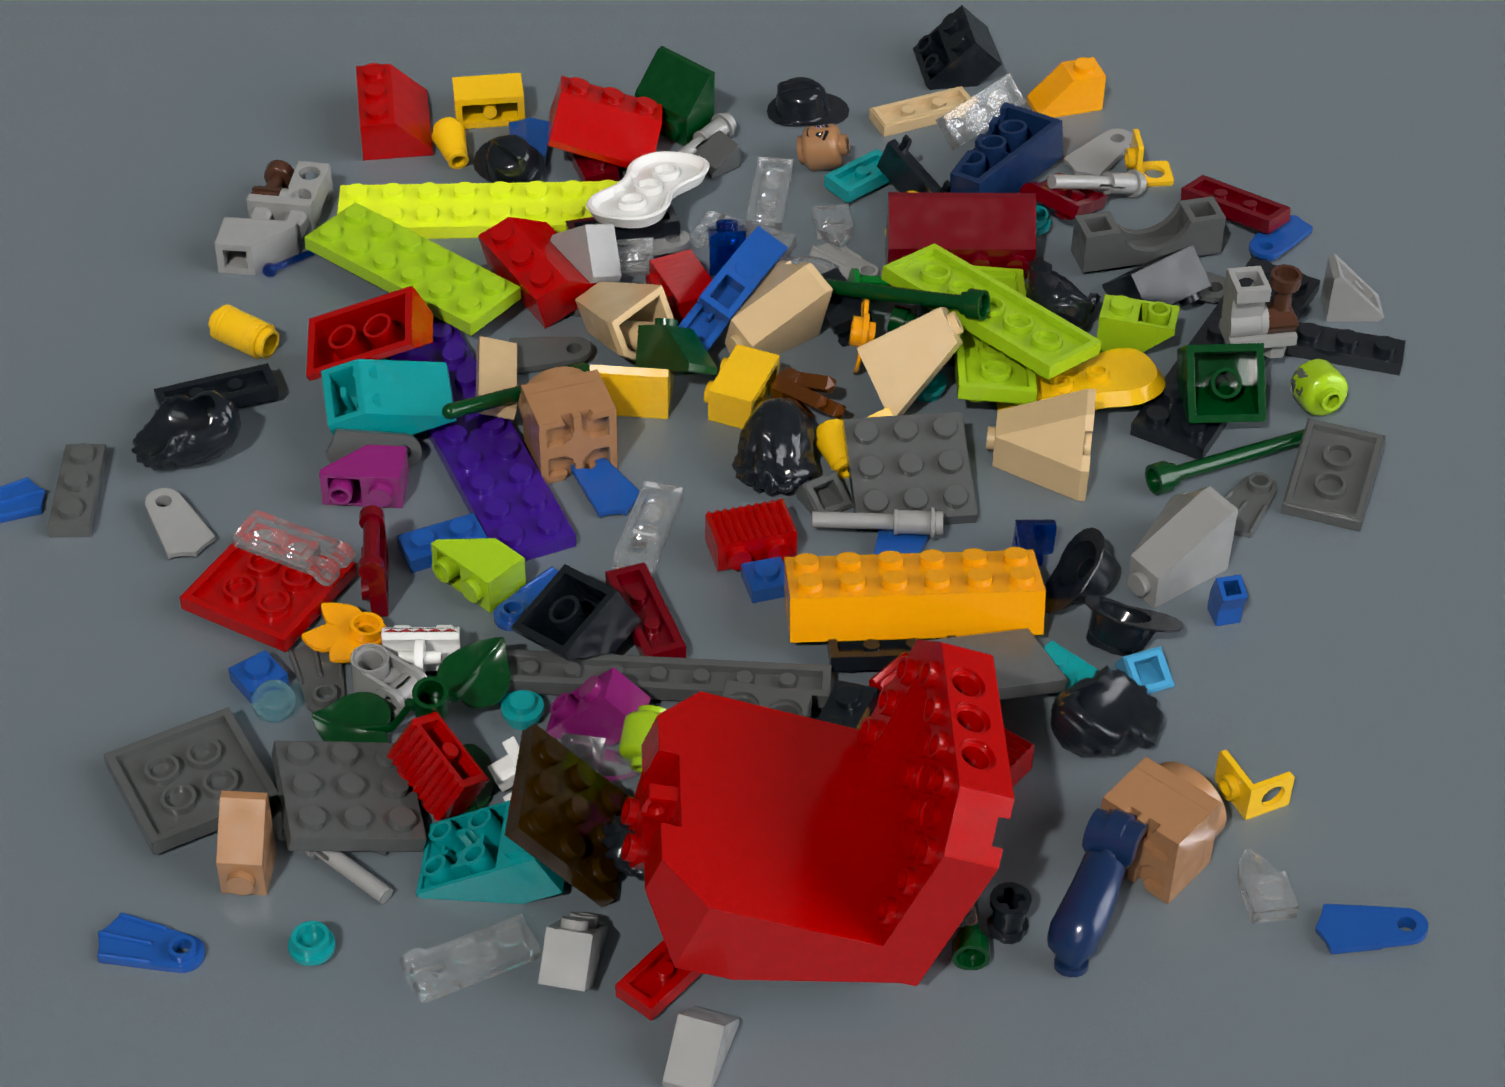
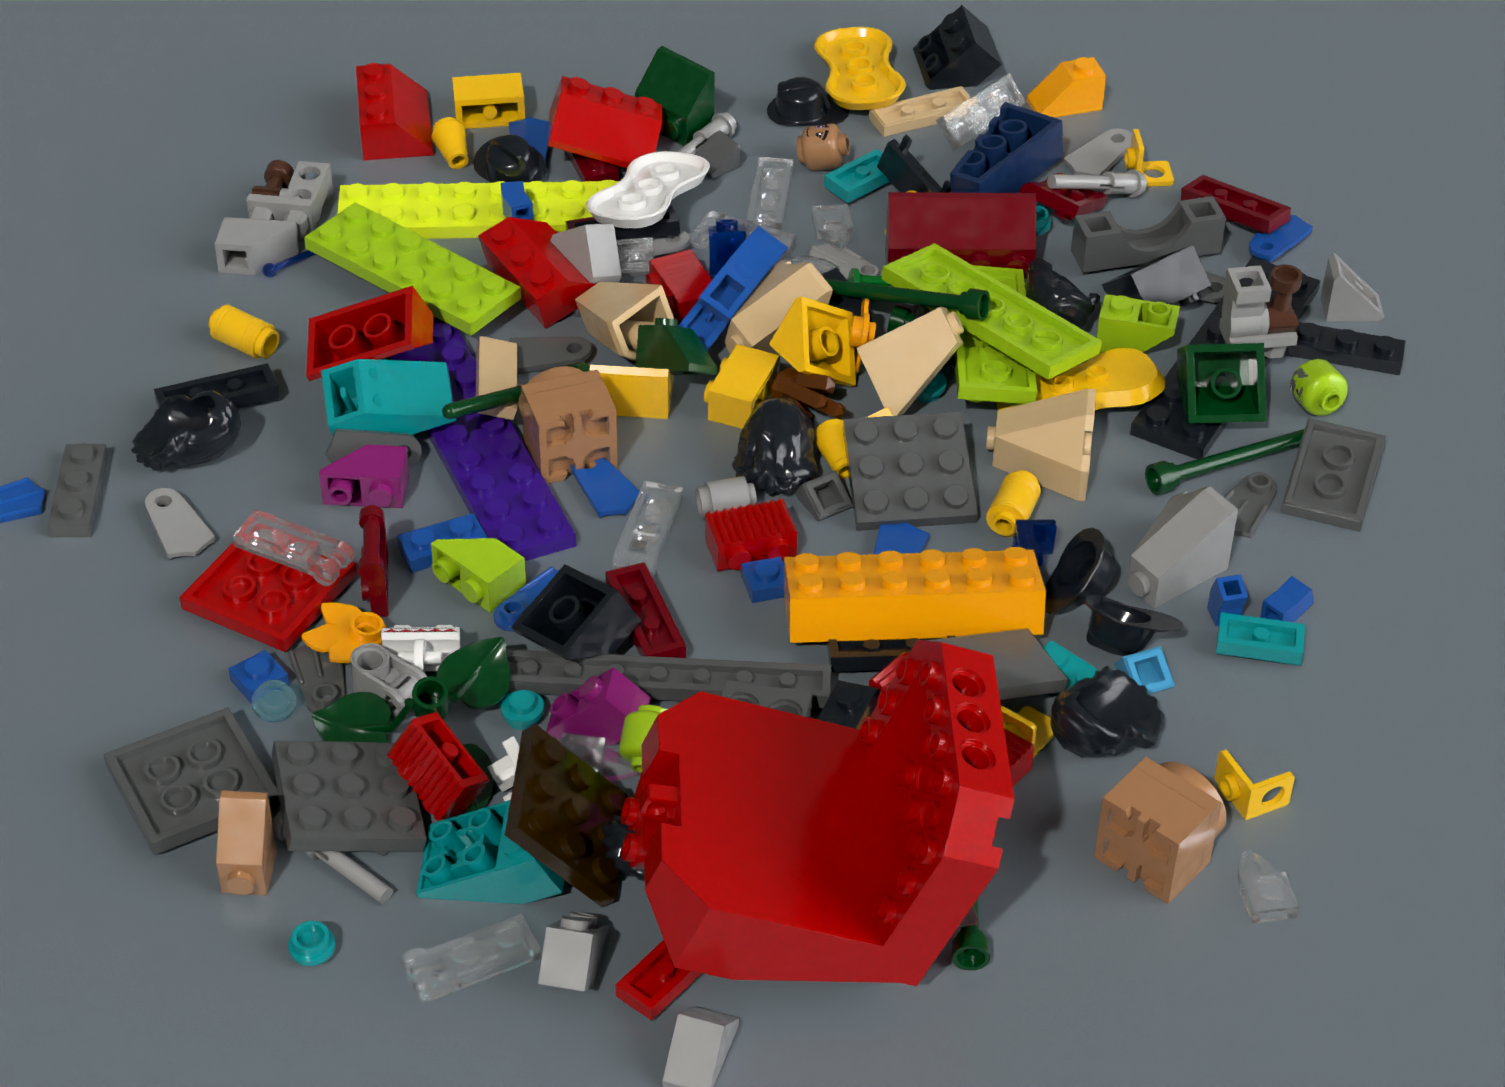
(148, 945): blue piece -> none
(515, 201): none -> blue piece
(724, 494): none -> light grey brick
(817, 340): none -> yellow slope
(859, 68): none -> yellow plate
(901, 521): light grey pin -> none
(1009, 906): black bush -> none
(1013, 502): none -> yellow head
(1029, 725): none -> yellow bracket
(1088, 904): dark blue piece -> none
(1260, 638): none -> teal plate
(1288, 601): none -> blue piece
(1369, 927): blue piece -> none

